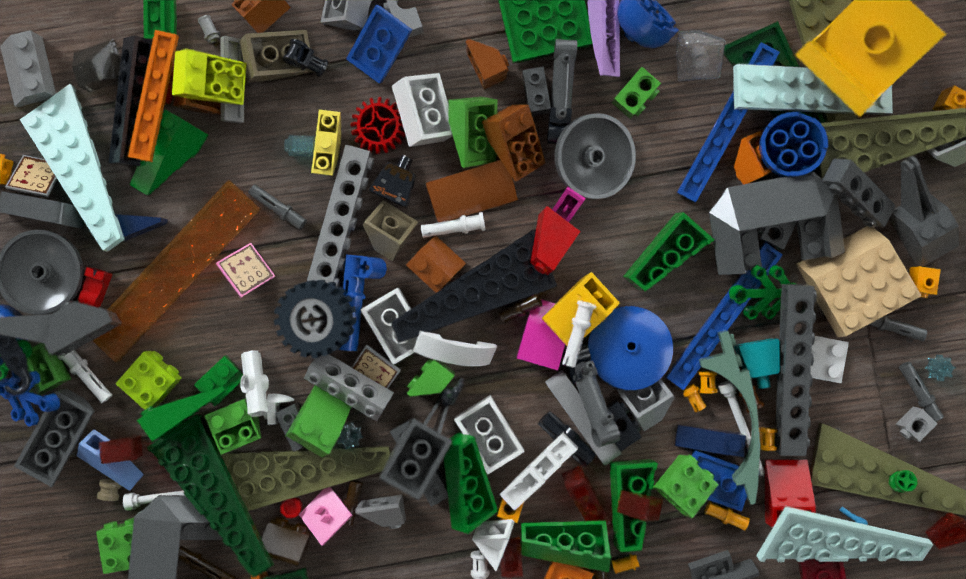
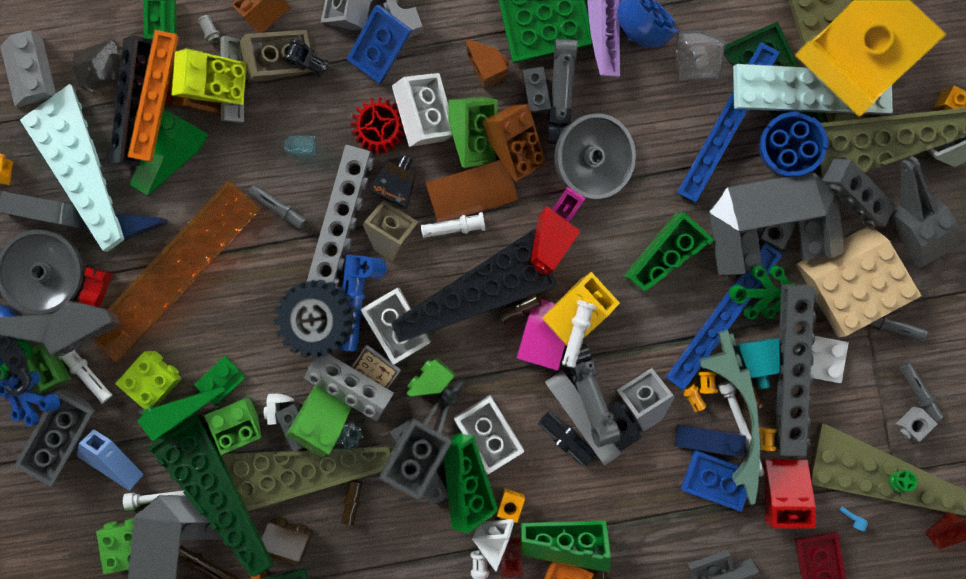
(32, 177): piece -> none
(108, 490): dark tan wheel -> none
(121, 449): clear red slope -> none
(245, 270): piece -> none
(254, 383): white piece -> none
(291, 507): red tile -> none
(325, 515): bright pink piece -> none
(327, 143): light yellow slope -> none
(383, 511): light grey slope -> none
(436, 264): dark orange slope -> none
(454, 352): white slope -> none
(538, 471): white slope -> none
(584, 495): clear red slope -> none
(625, 564): light orange pin -> none
(631, 368): blue dish -> none
(633, 91): bright green brick -> none
(633, 477): green wedge -> none
(640, 506): clear red slope -> none
(686, 485): bright green brick -> none
(727, 516): light orange pin -> none
(748, 161): orange slope -> none
(829, 539): light aqua wing -> none
(925, 280): light orange brick -> none
(940, 367): clear light blue gear -> none

